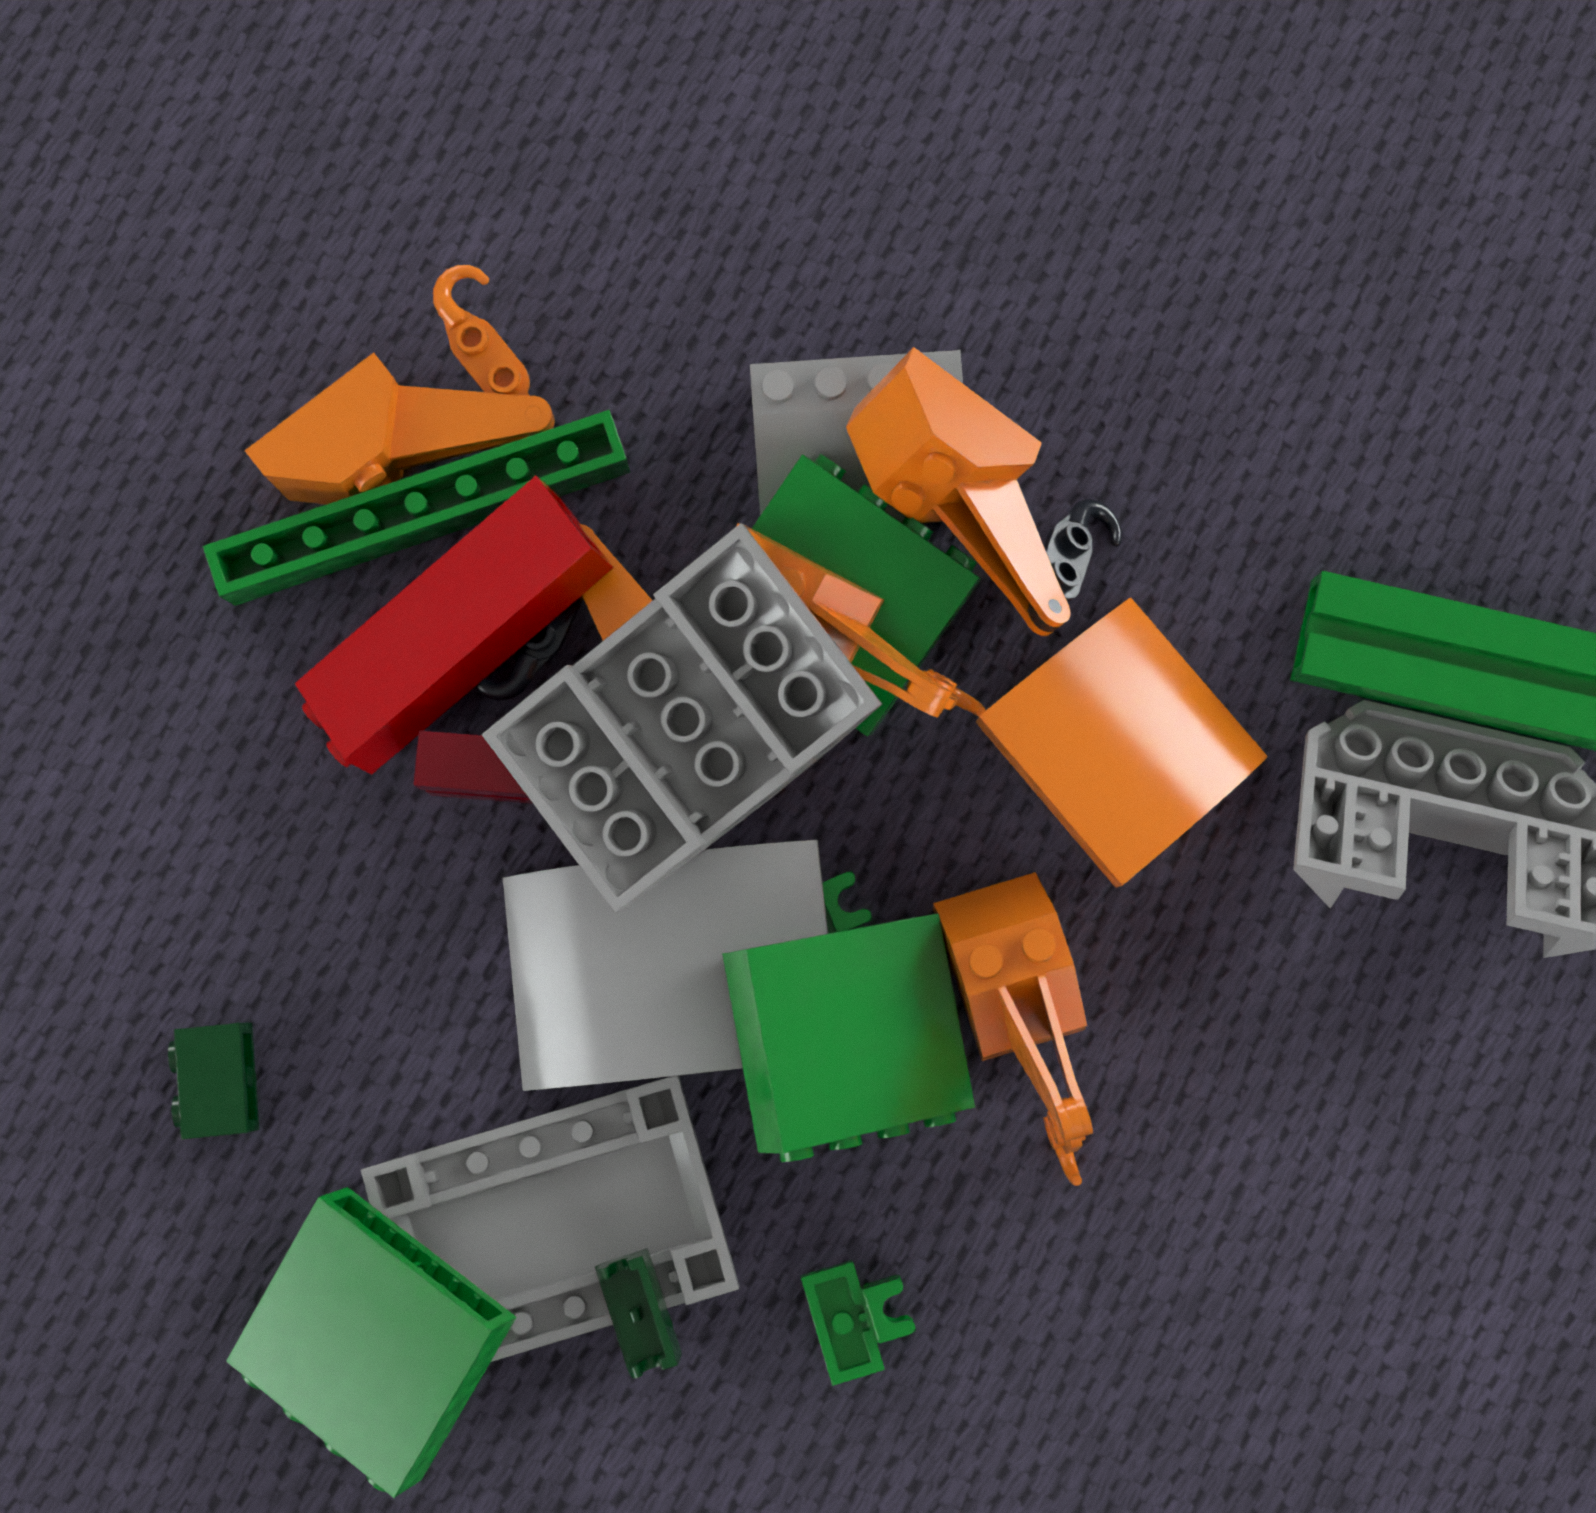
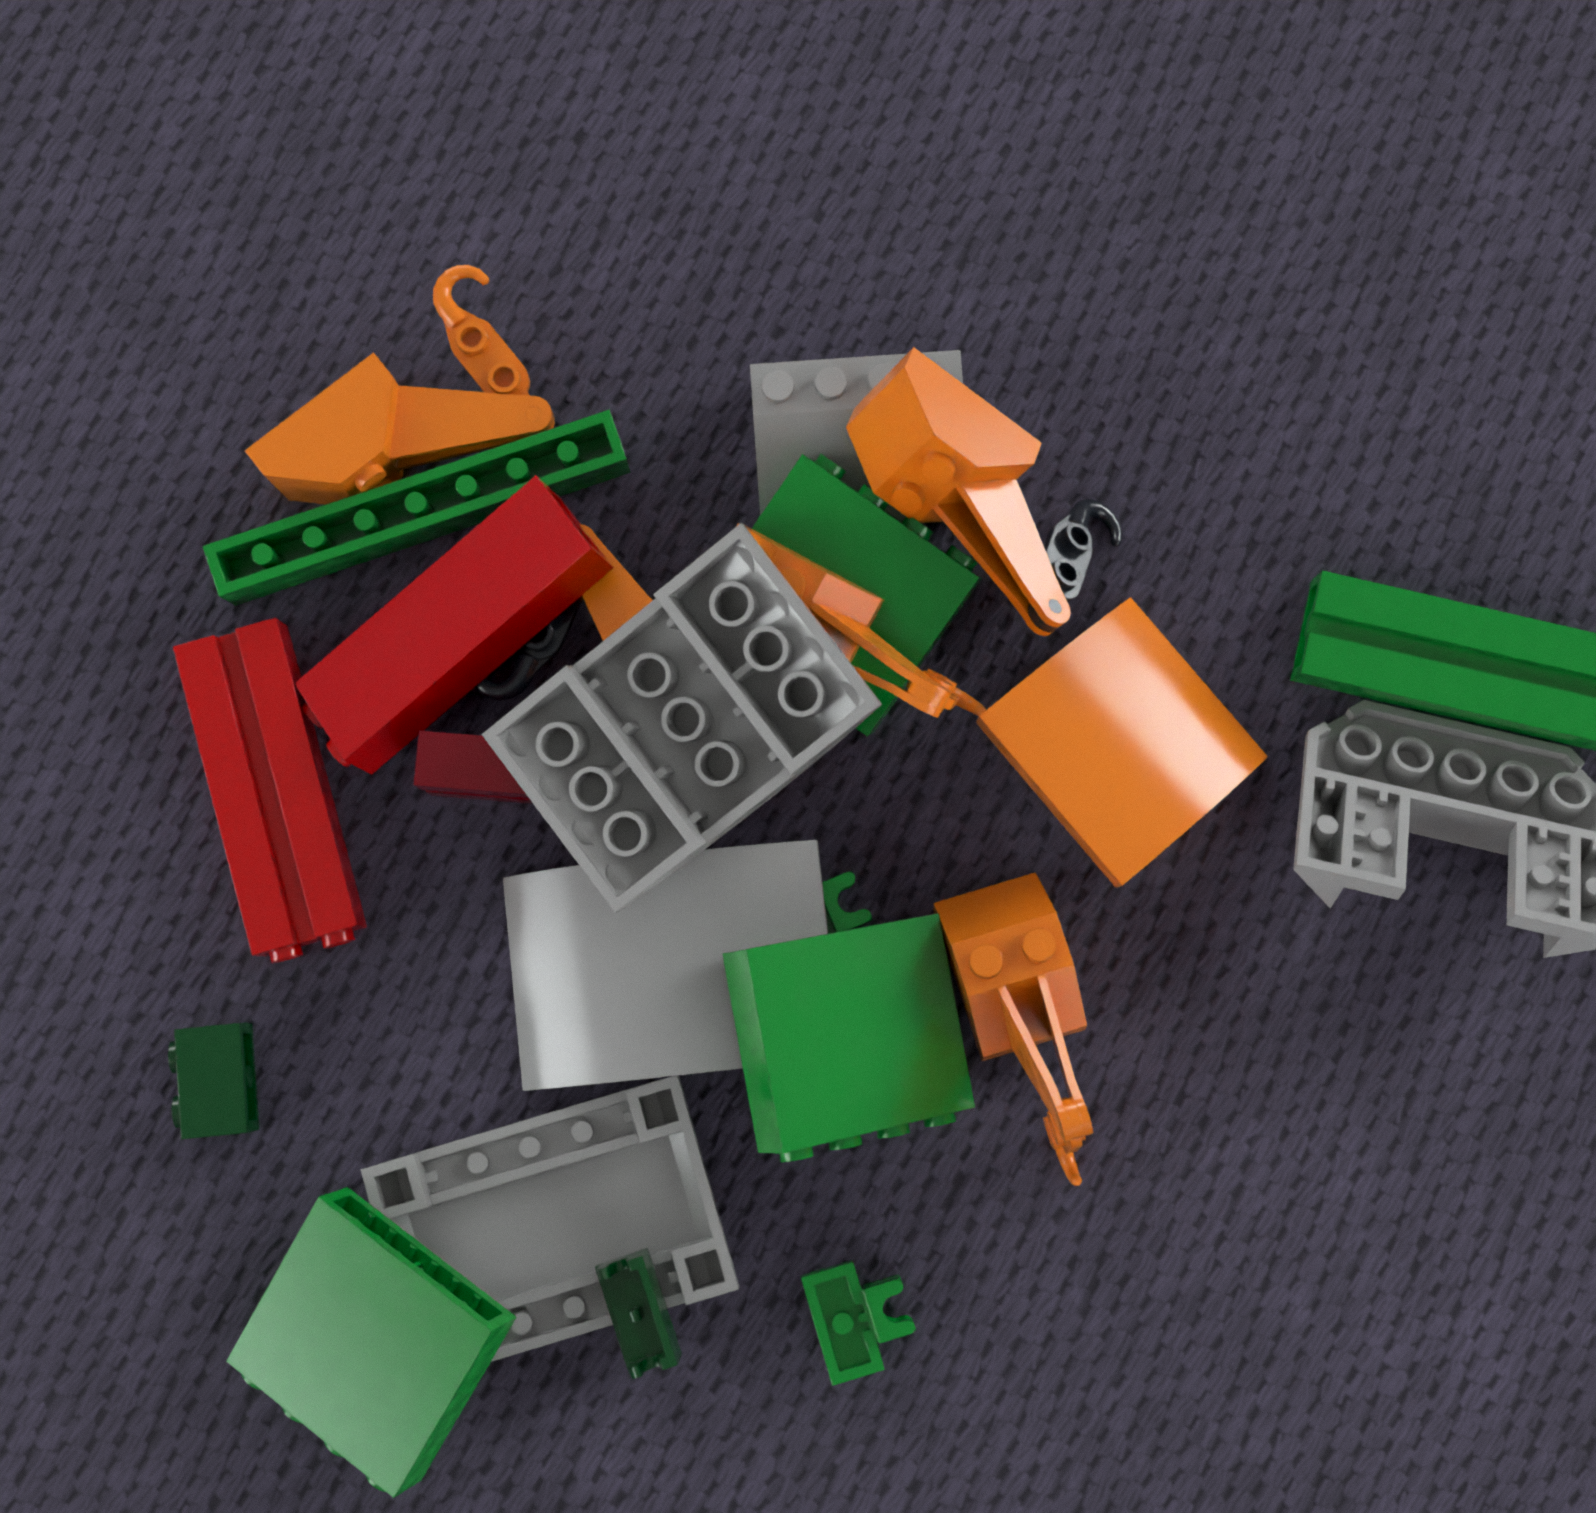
(270, 791): none -> red brick

